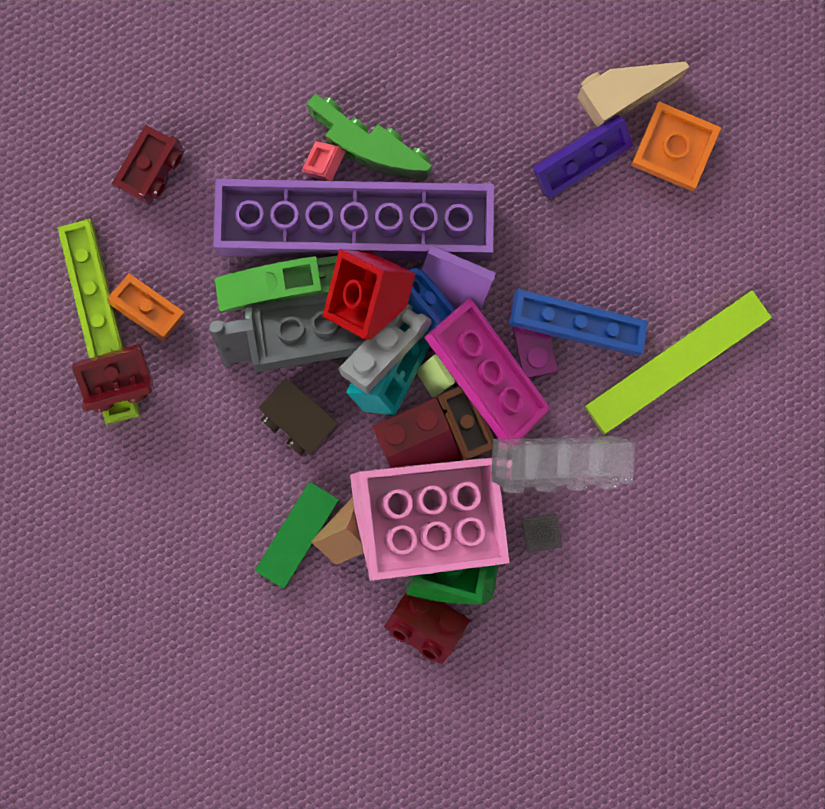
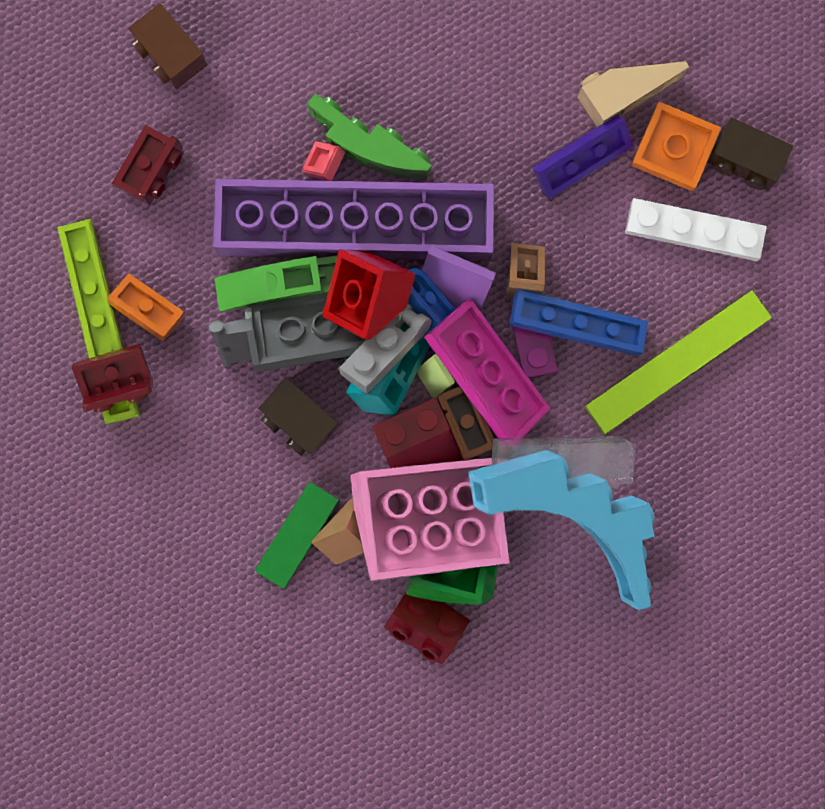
(167, 46): none -> reddish brown brick
(526, 269): none -> medium nougat slope
(541, 533): clear smoke plate -> none
(543, 484): none -> medium azure arch
(695, 229): none -> white plate
(749, 155): none -> dark brown brick

